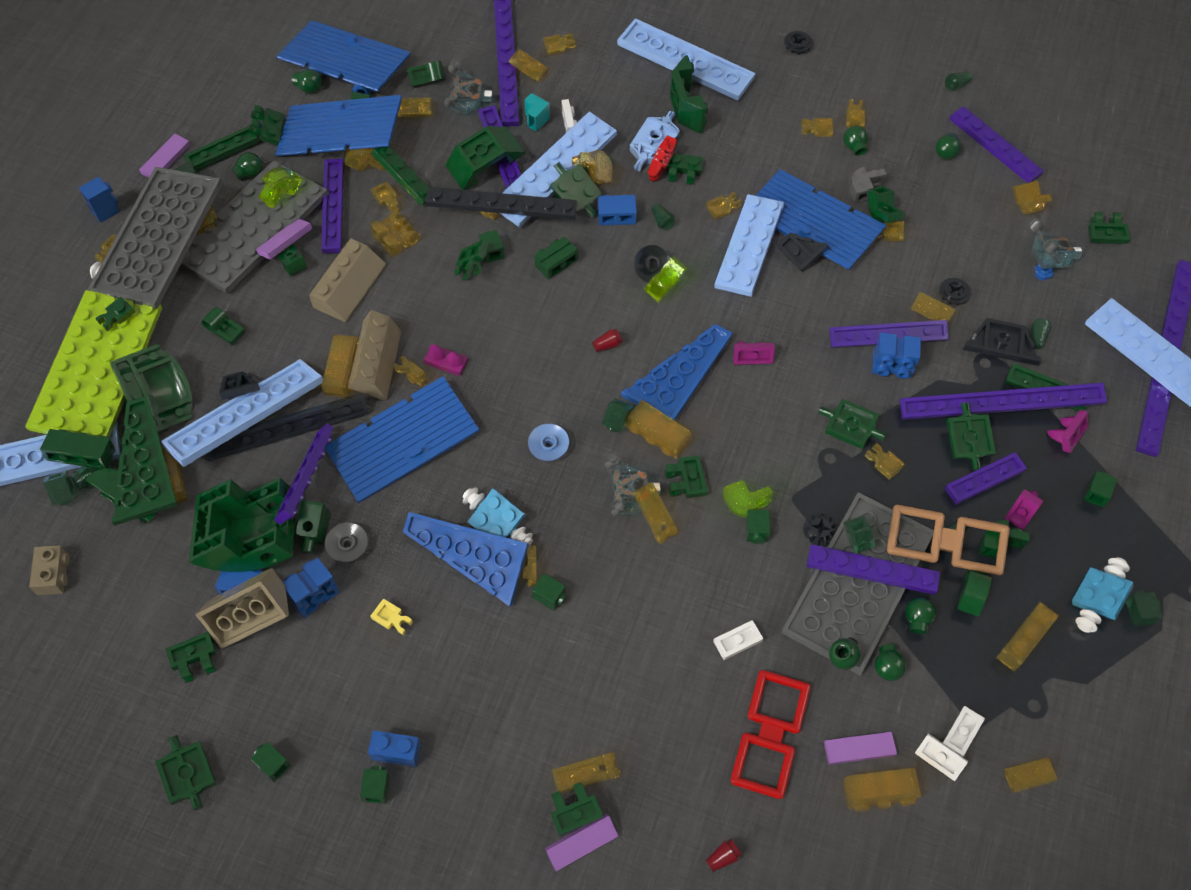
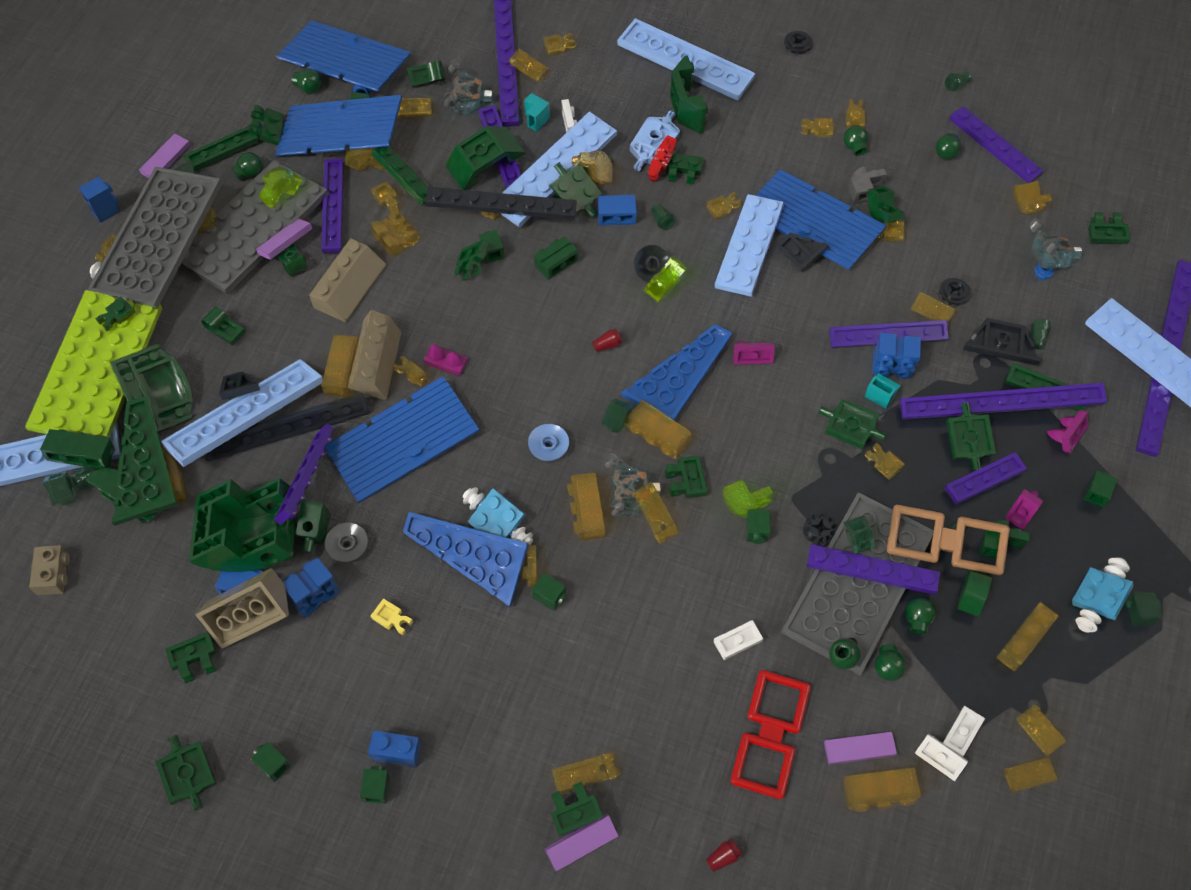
(586, 506): none -> clear yellow brick
(881, 390): none -> teal piece
(1041, 730): none -> clear yellow plate

